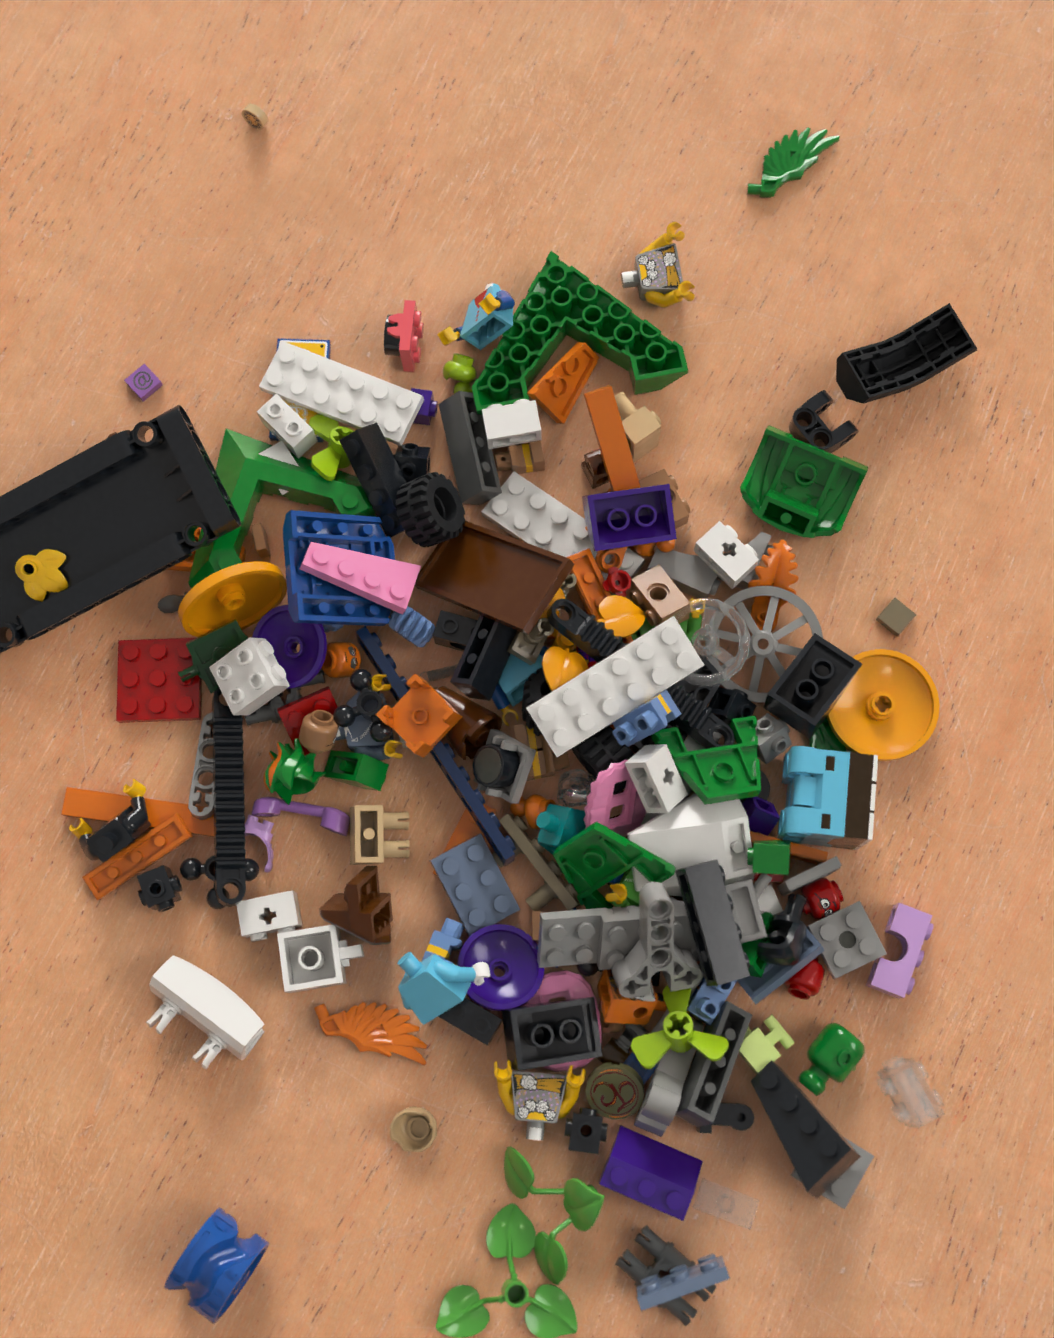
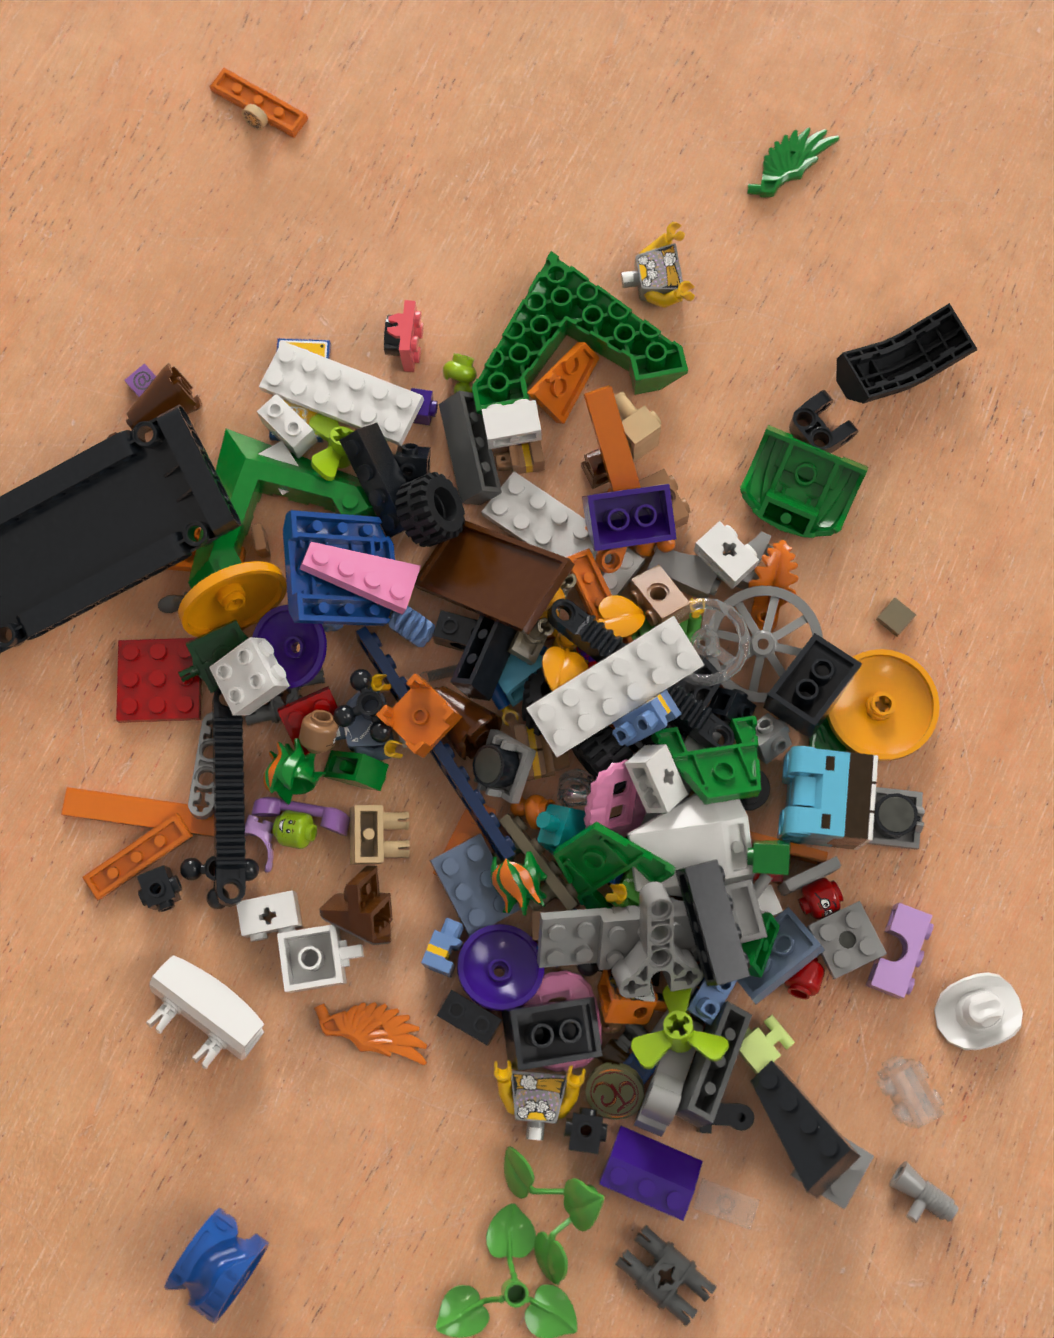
(45, 575): yellow plate -> none
(118, 831): black torso -> none
(162, 394): none -> reddish brown cone
(242, 92): none -> orange tile
(294, 829): none -> lime head
(341, 659): orange head -> none
(413, 1129): tan hair -> none
(436, 985): medium azure torso -> none
(485, 319): medium azure torso -> none
(518, 882): none -> hair
(617, 575): red plate -> none
(681, 1281): sand blue plate -> none
(761, 815): dark purple plate -> none
(788, 935): black piece -> none
(832, 1056): green piece -> none
(897, 818): none -> piece
(925, 1194): none -> light grey piece
(978, 1012): none -> white hat

